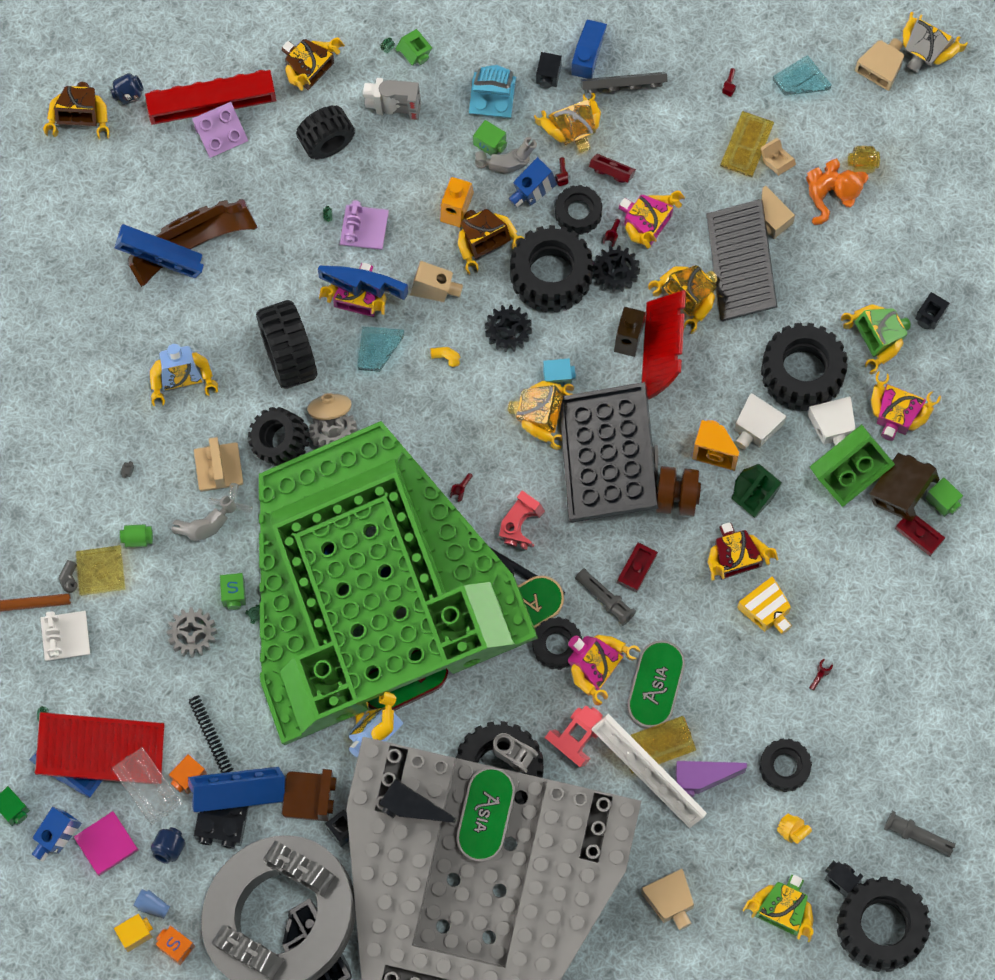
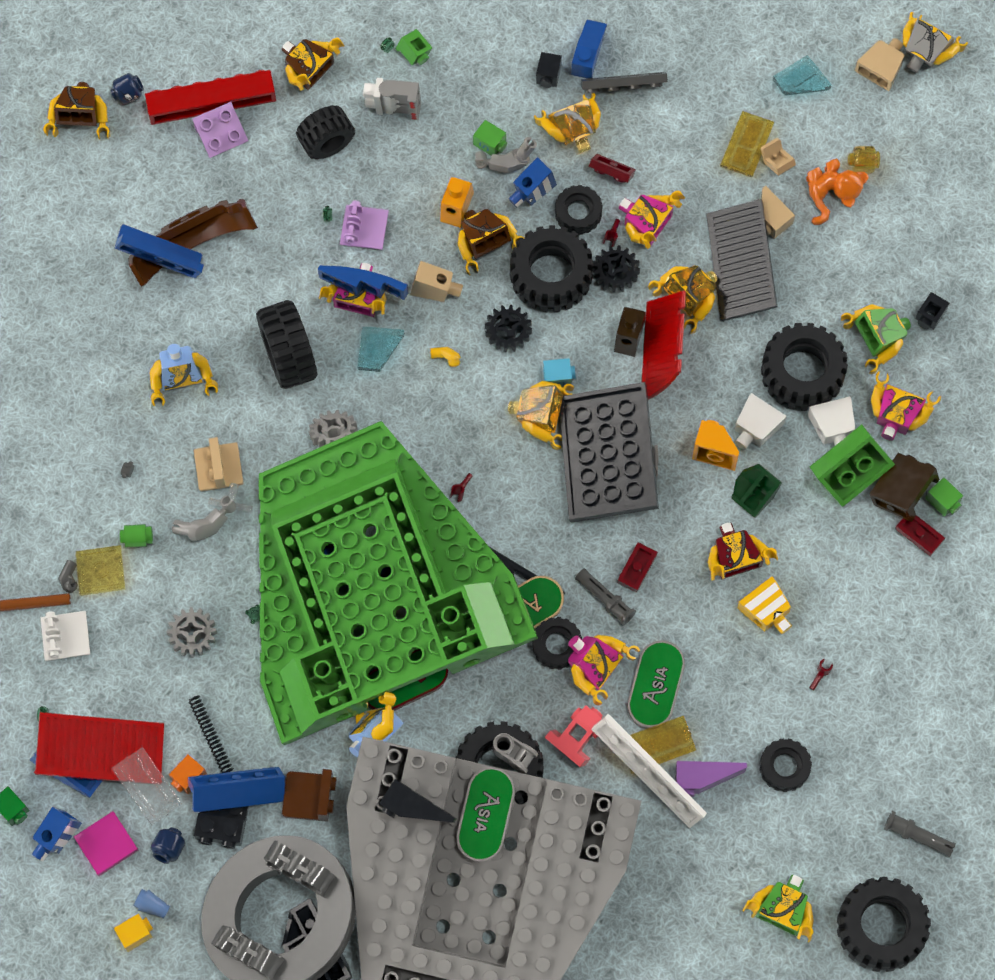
(174, 944): orange brick -> none
(233, 591): bright green brick -> none
(265, 429): black tyre -> none
(329, 406): tan dish -> none
(338, 828): black brick -> none
(492, 92): medium azure piece -> none
(521, 510): coral tile -> none
(562, 178): dark red hand -> none
(670, 898): tan torso -> none
(684, 491): reddish brown wheel -> none
(729, 88): dark red hand -> none
(793, 828): yellow piece -> none
(842, 877): black brick -> none

